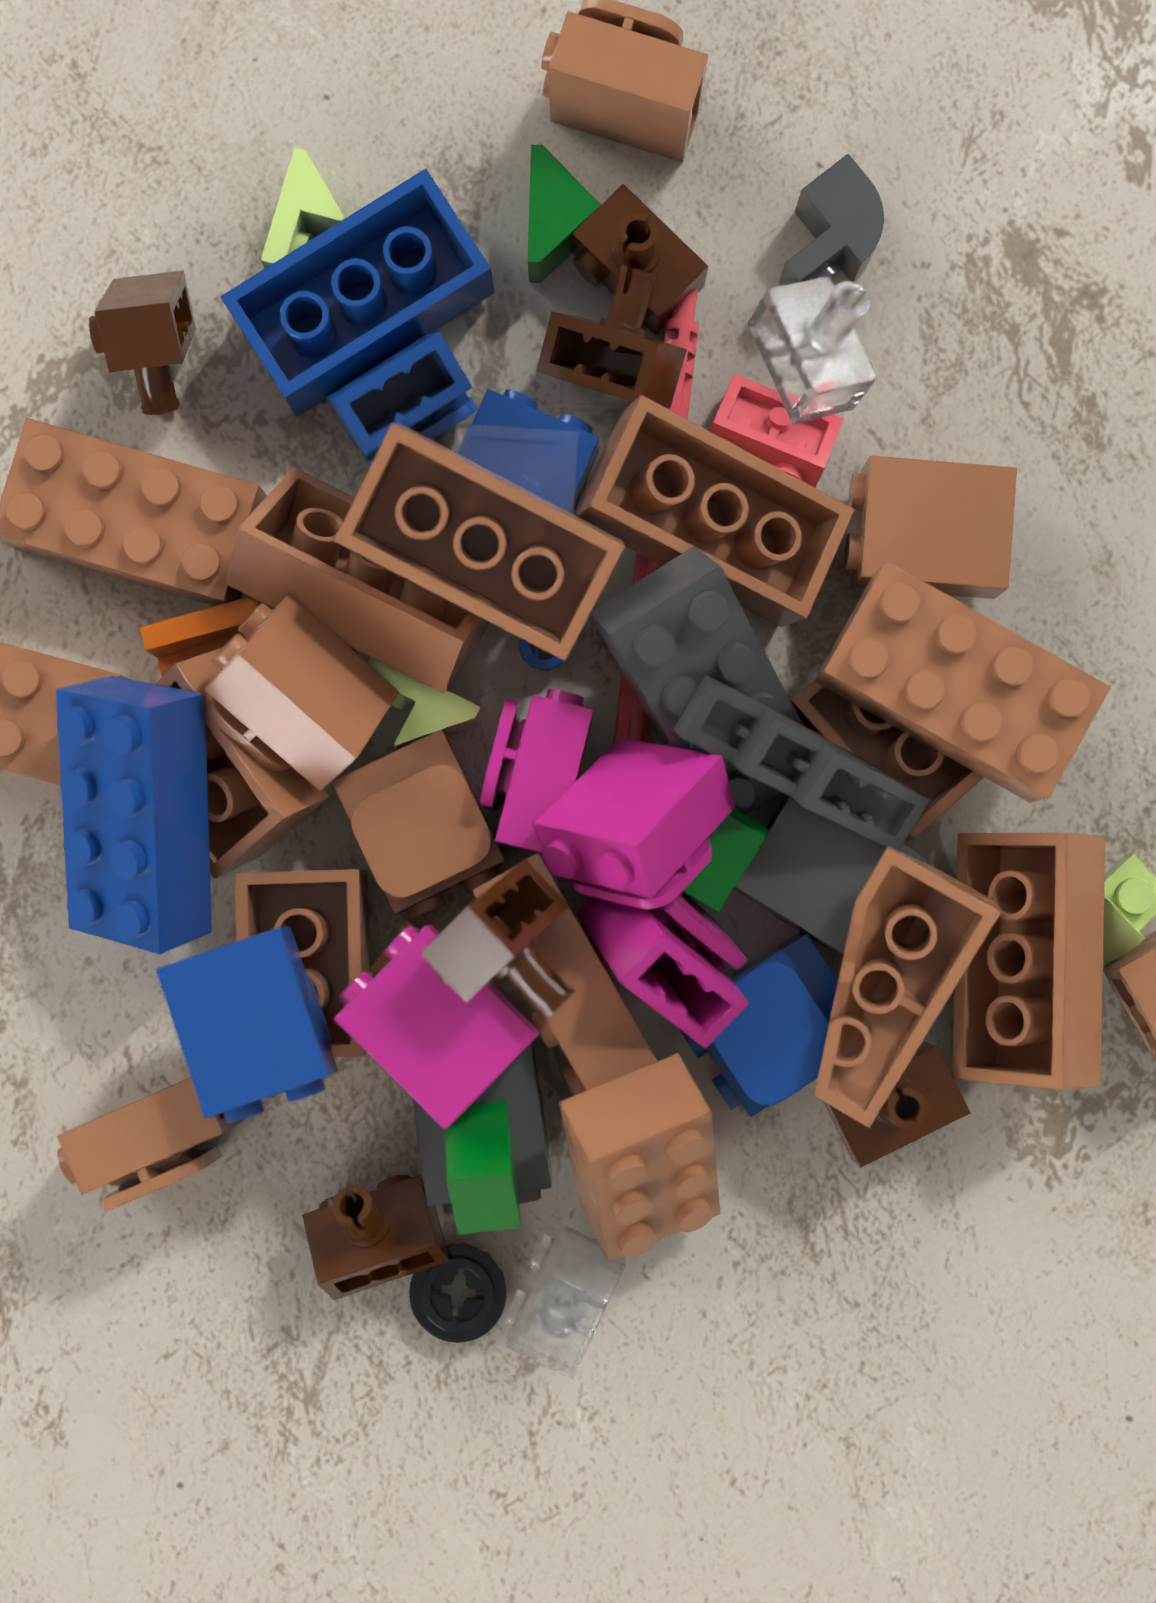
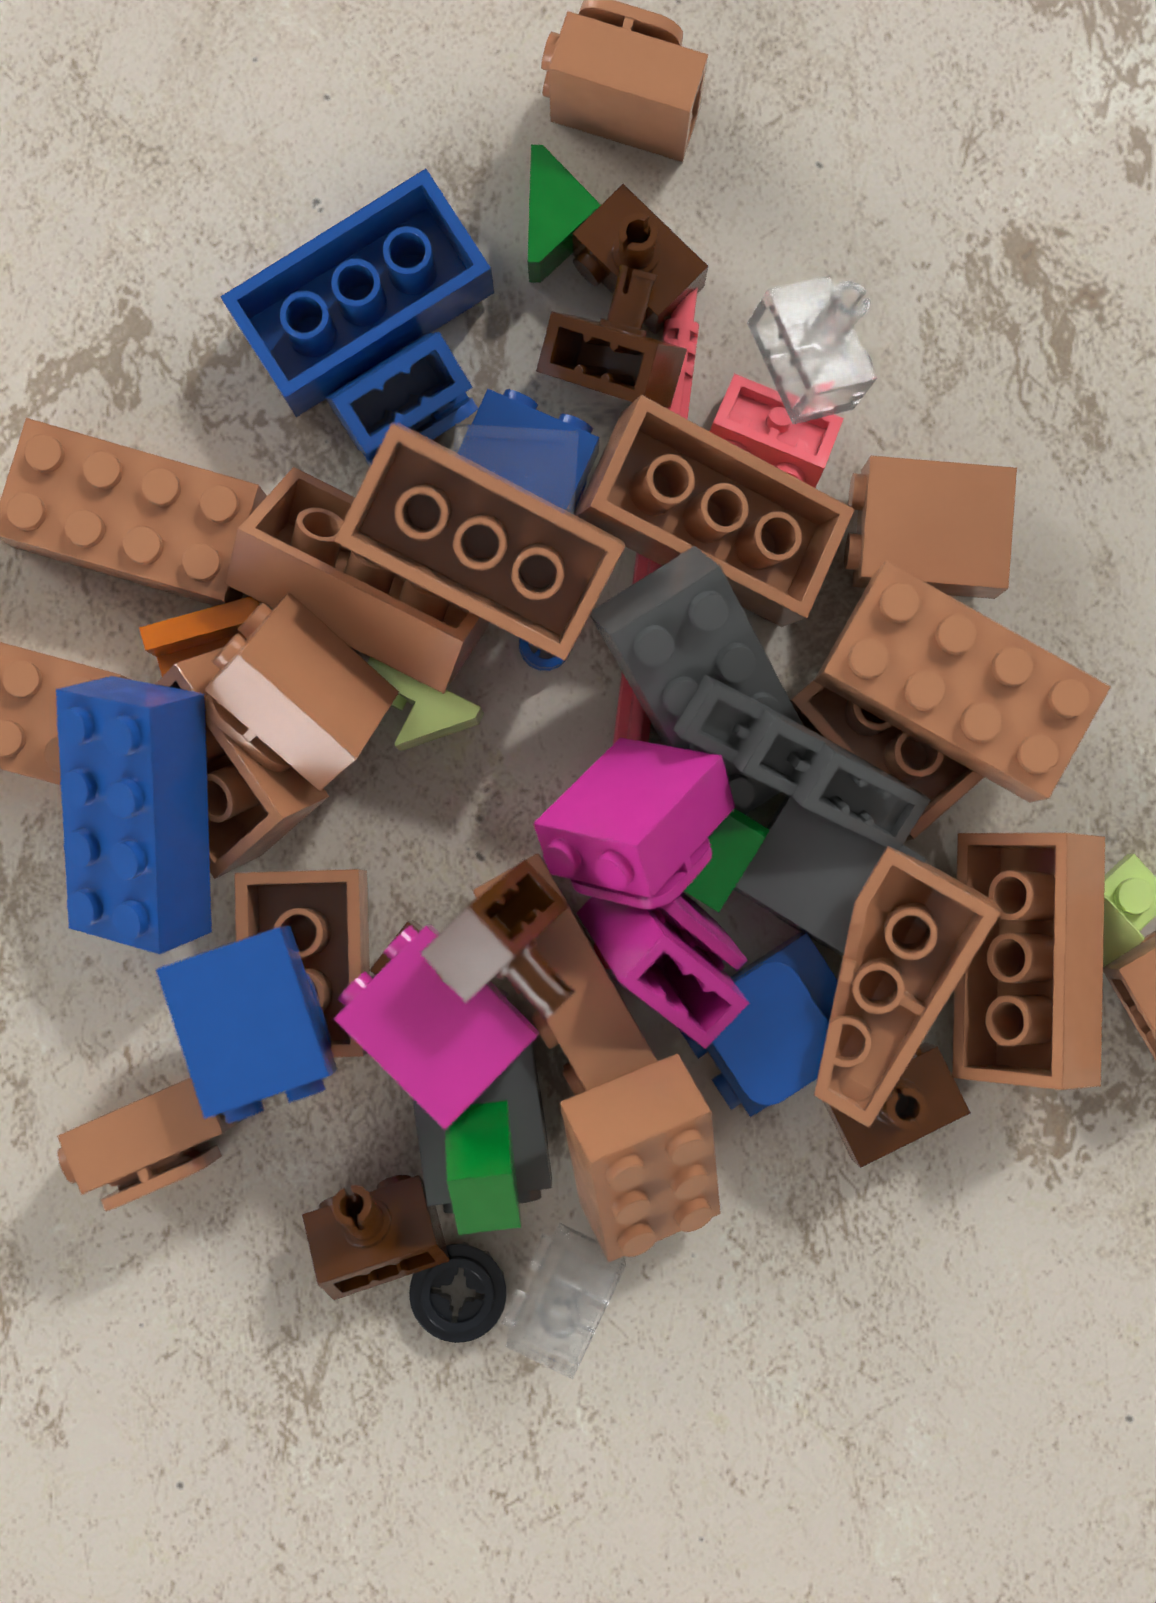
(145, 328): reddish brown brick -> none
(301, 208): yellowish green slope -> none
(420, 825): nougat brick -> none
(534, 762): dark pink brick -> none
(845, 219): dark grey brick -> none

